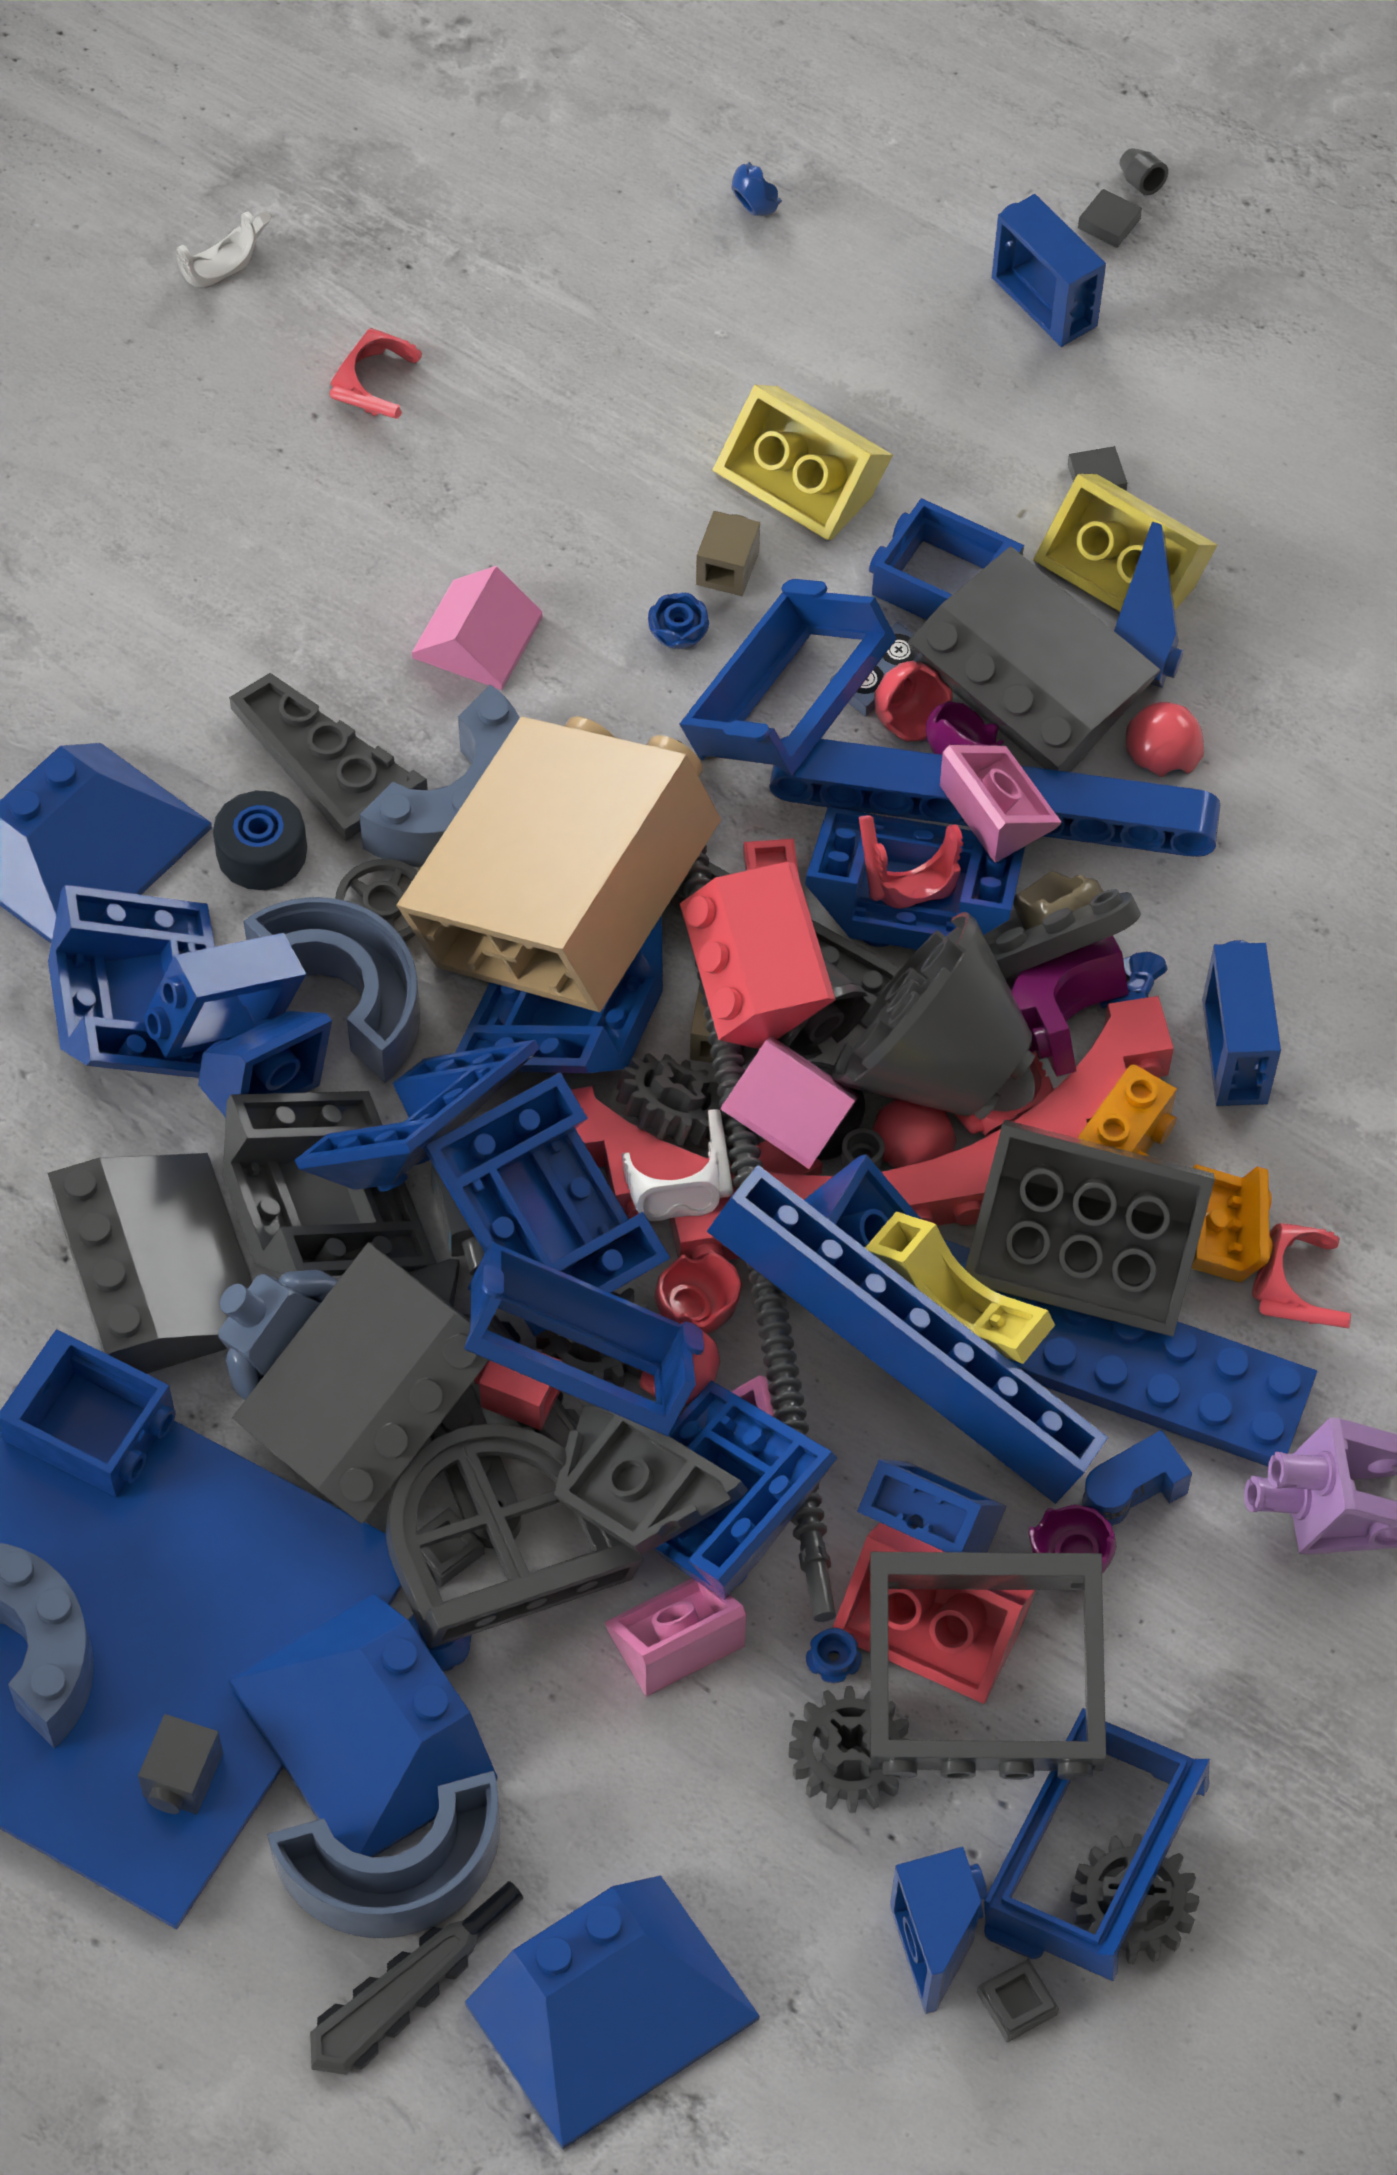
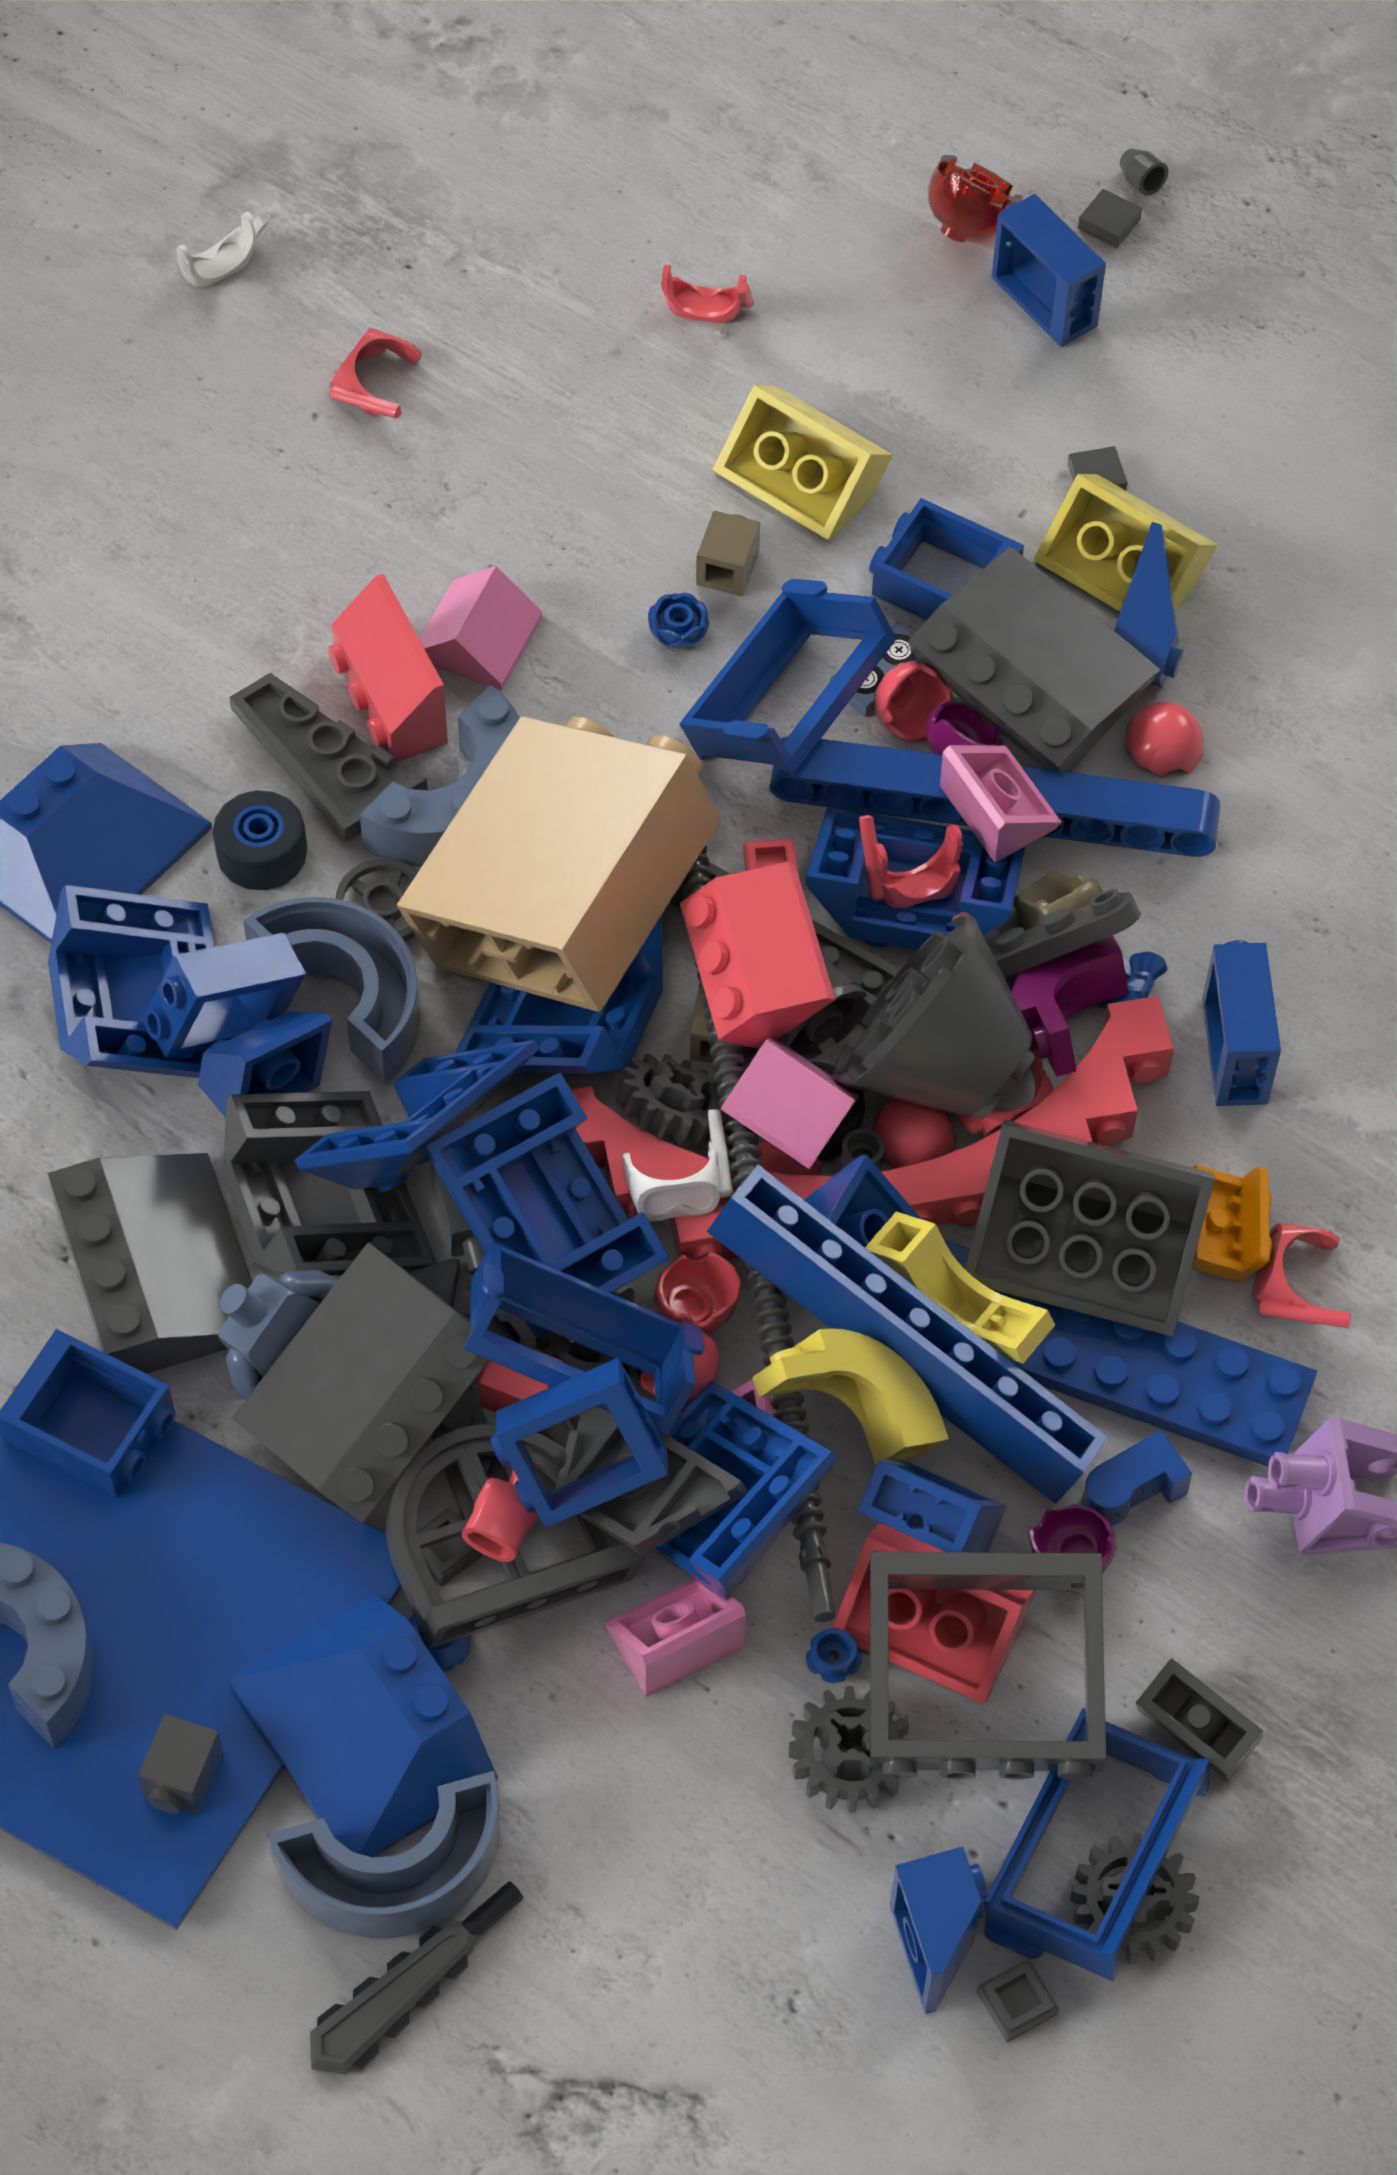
(389, 673): none -> coral slope
(499, 1520): none -> coral piece
(600, 1385): none -> blue window
(608, 2006): blue slope -> none
(705, 303): none -> coral helmet
(753, 191): blue plate -> none
(868, 1378): none -> light yellow arch
(968, 199): none -> clear red cylinder
(1134, 1113): light orange bracket -> none
(1199, 1719): none -> dark grey brick

